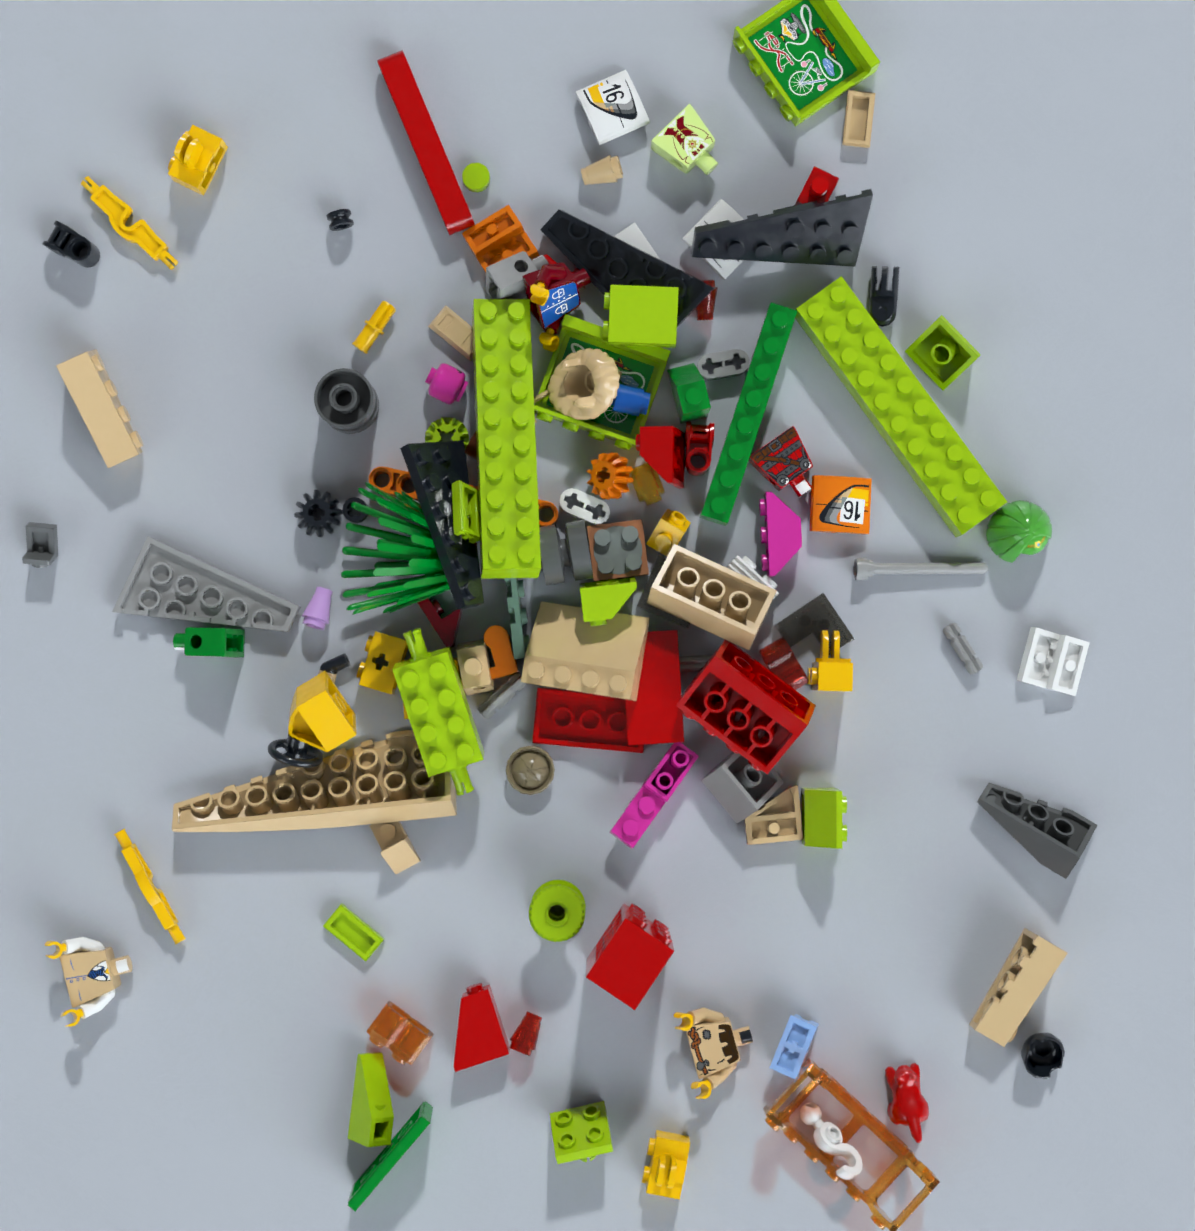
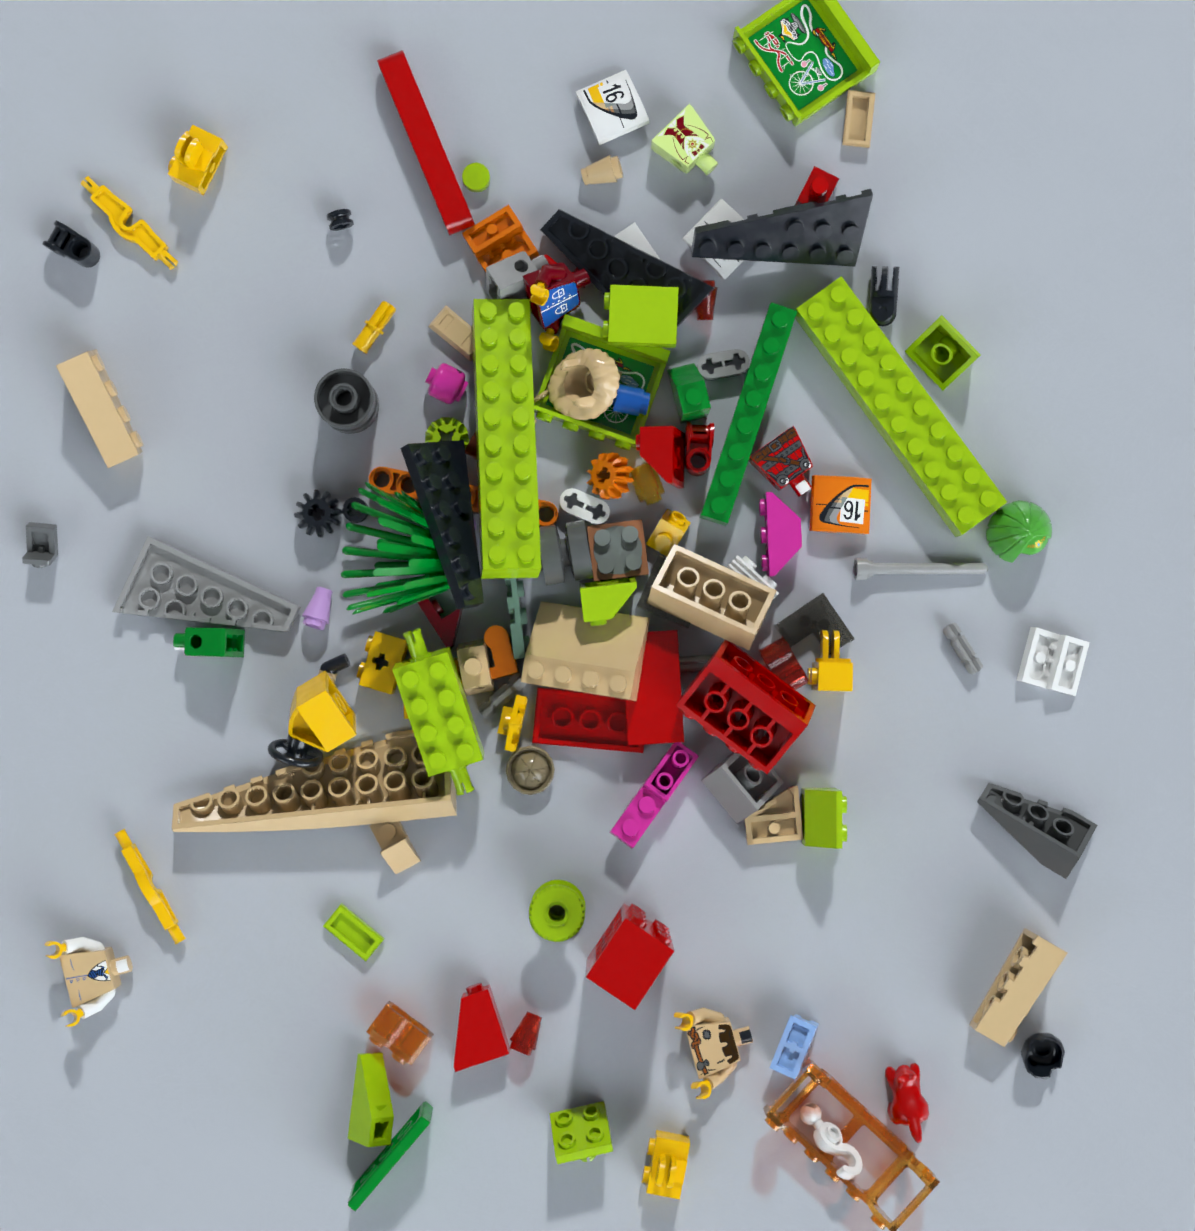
(466, 511): lime tile -> none
(512, 721): none -> yellow plate

